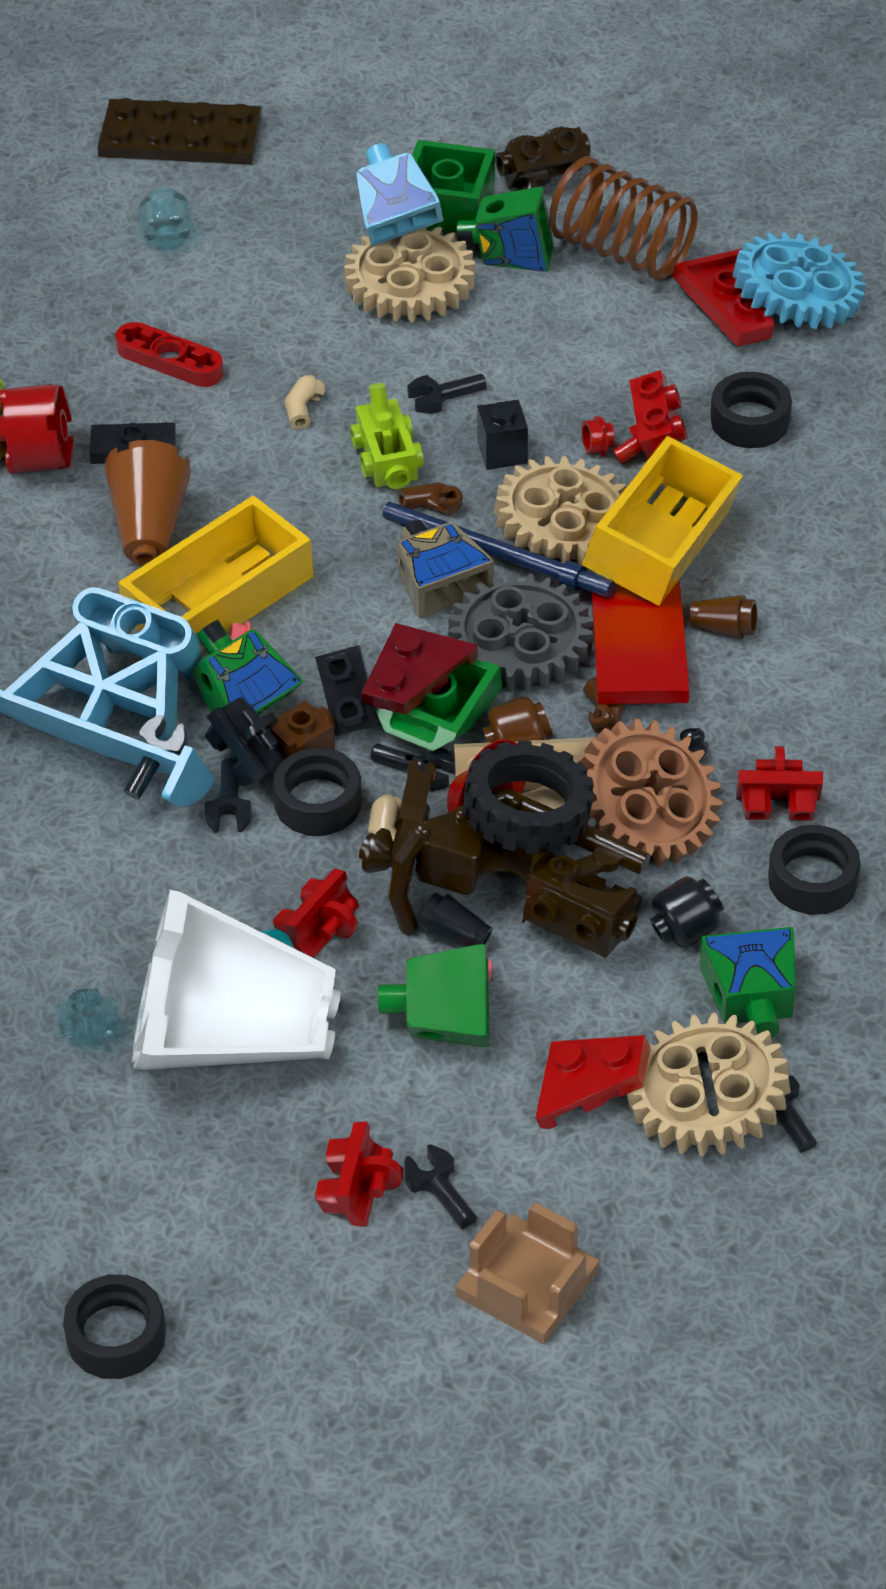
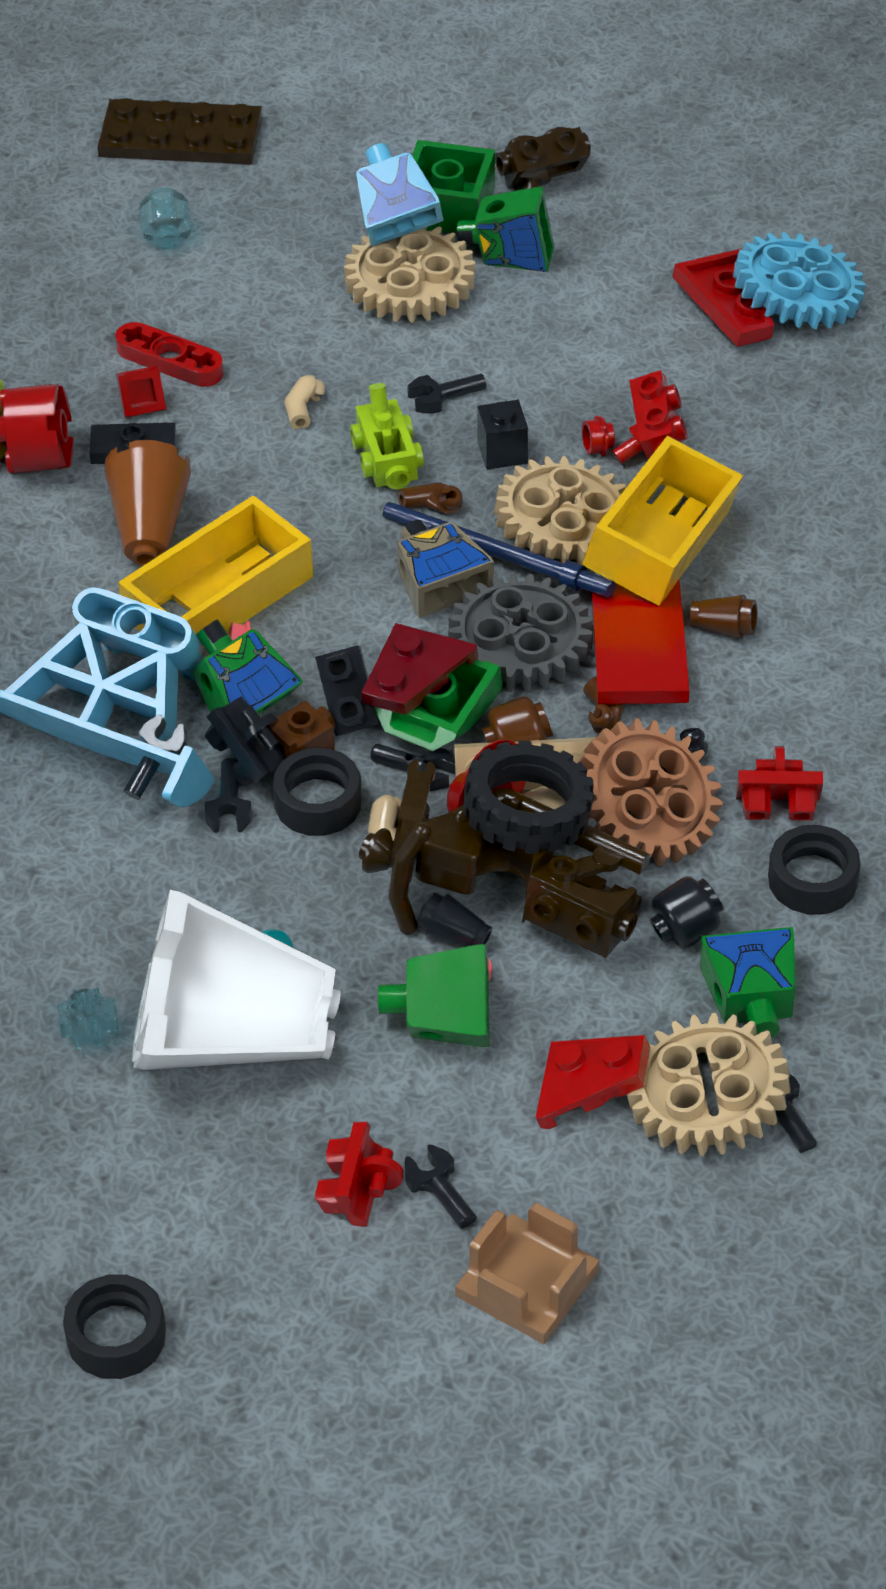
(141, 391): none -> red tile
(324, 912): red hips -> none
(592, 206): dark orange piece -> none
(744, 430): black tyre -> none

